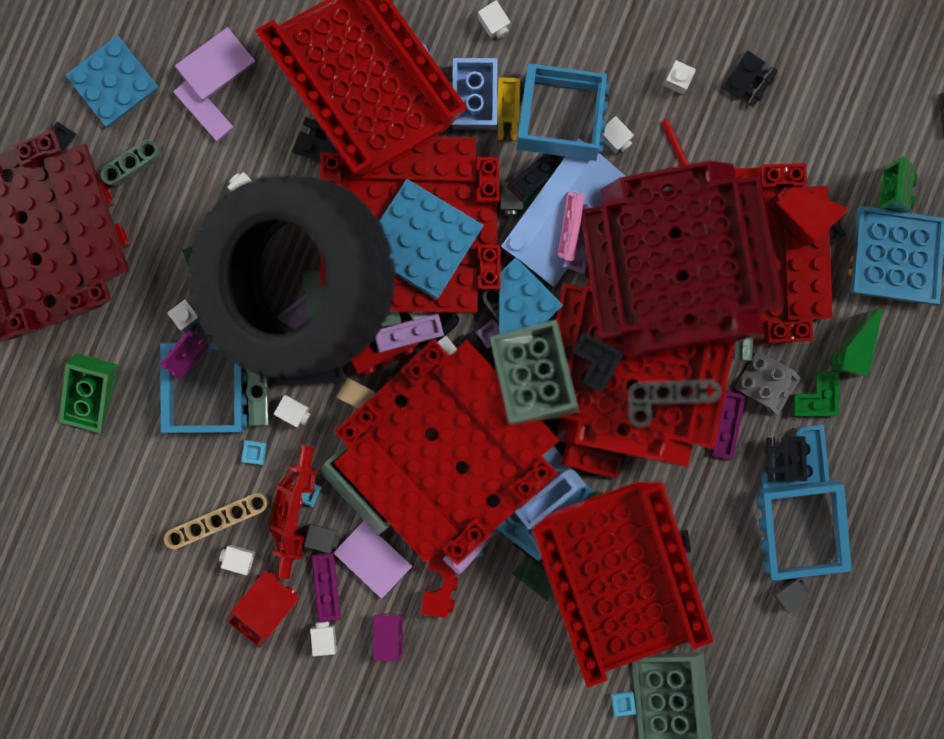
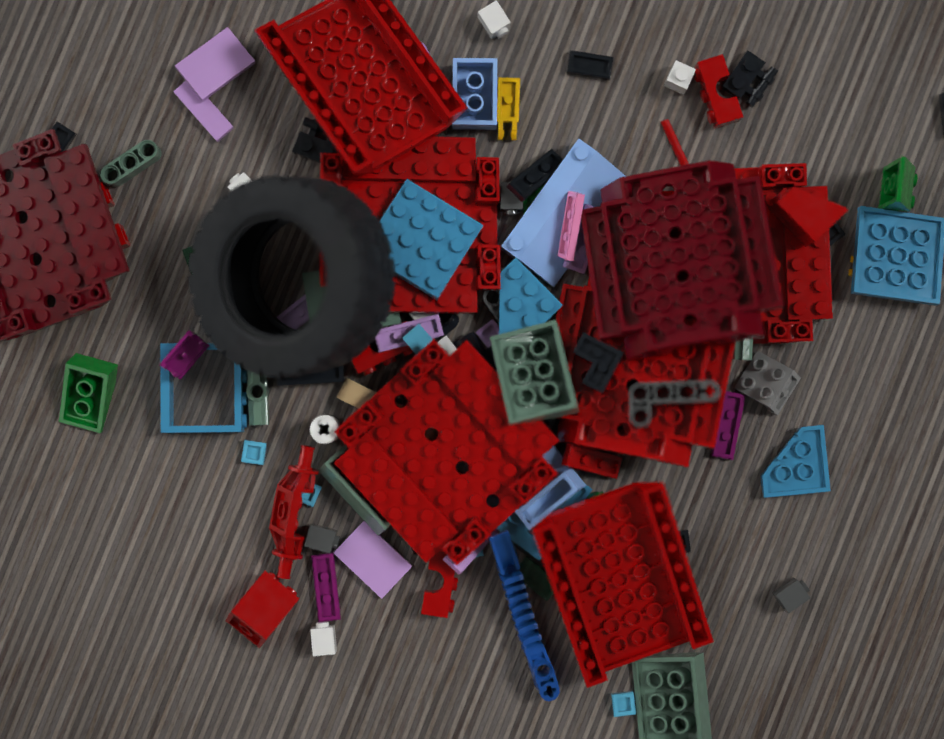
(112, 81): dark azure plate -> none
(184, 315): white brick -> none
(206, 521): tan beam -> none
(237, 559): white brick -> none
(292, 411): white brick -> none
(316, 429): none -> white piece
(388, 637): magenta hinge -> none
(417, 339): none -> medium azure tile
(523, 616): none -> blue piece
(565, 78): dark azure window -> none
(590, 65): none -> black tile
(617, 135): white brick -> none
(721, 110): none -> red arch
(793, 459): black plate -> none
(824, 401): green plate -> none
(840, 522): dark azure window -> none
(857, 350): green slope -> none

